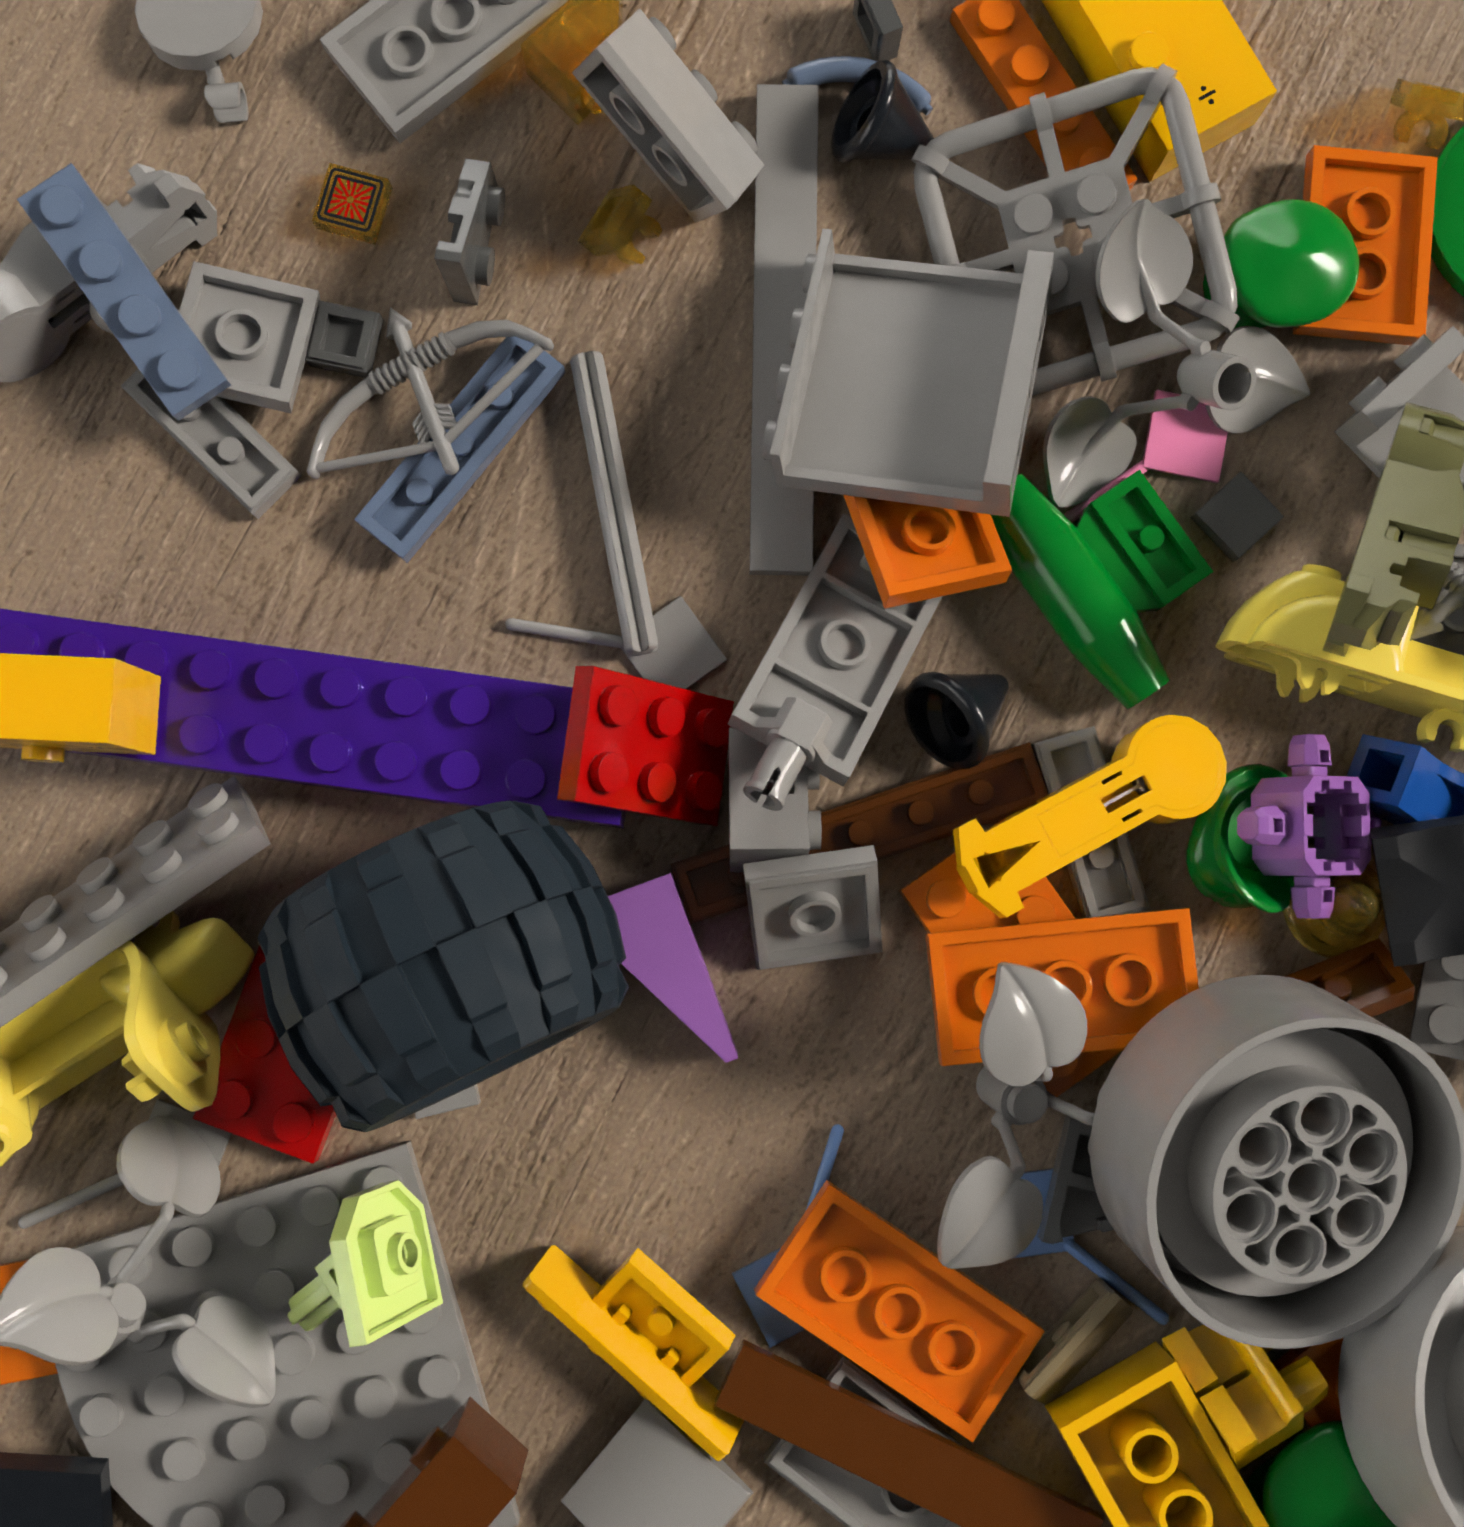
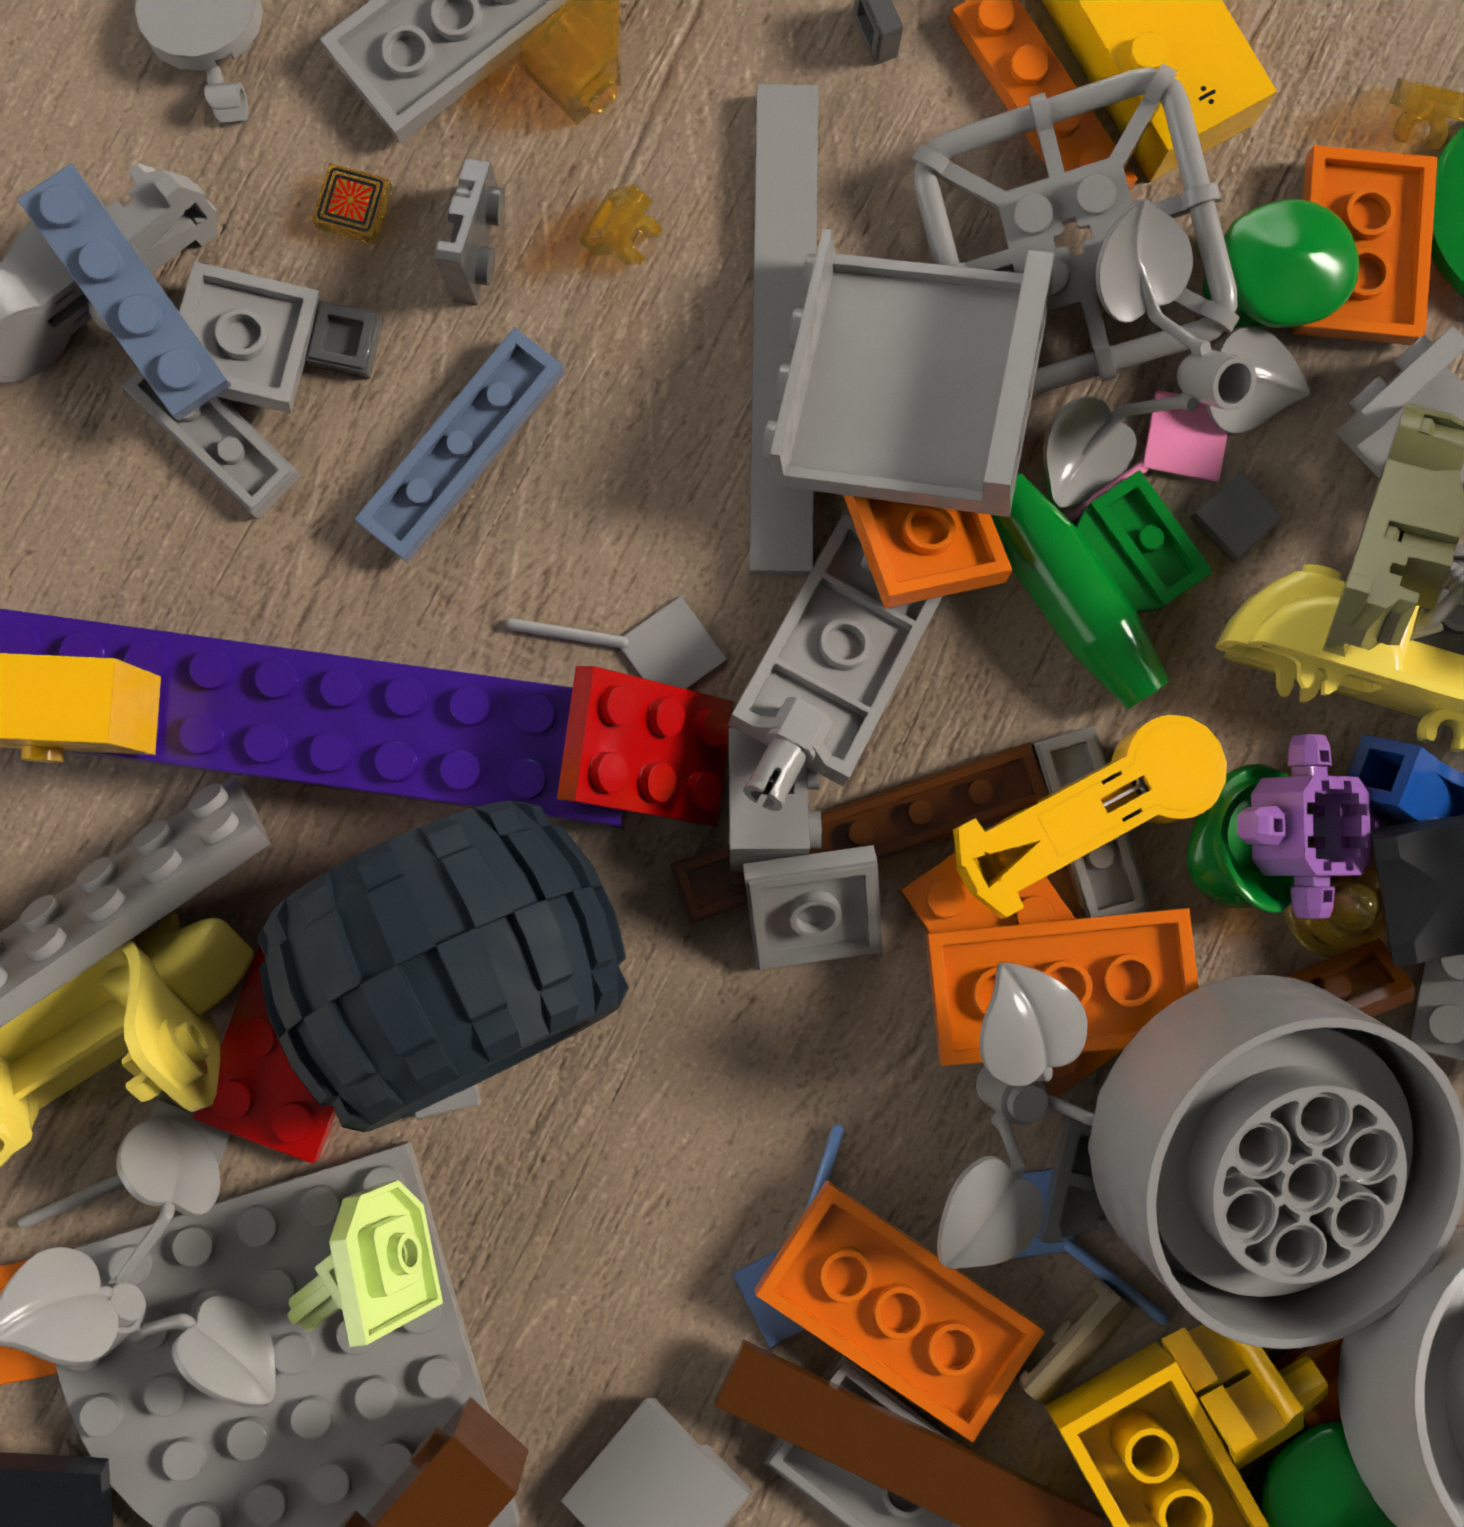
(433, 416): light grey piece -> none
(614, 503): light grey axle -> none
(648, 1335): yellow bracket -> none
(668, 959): medium lavender slope -> none
(670, 117): light grey slope -> none
(849, 69): sand blue piece -> none
(878, 119): black hat -> none
(955, 715): black hat -> none

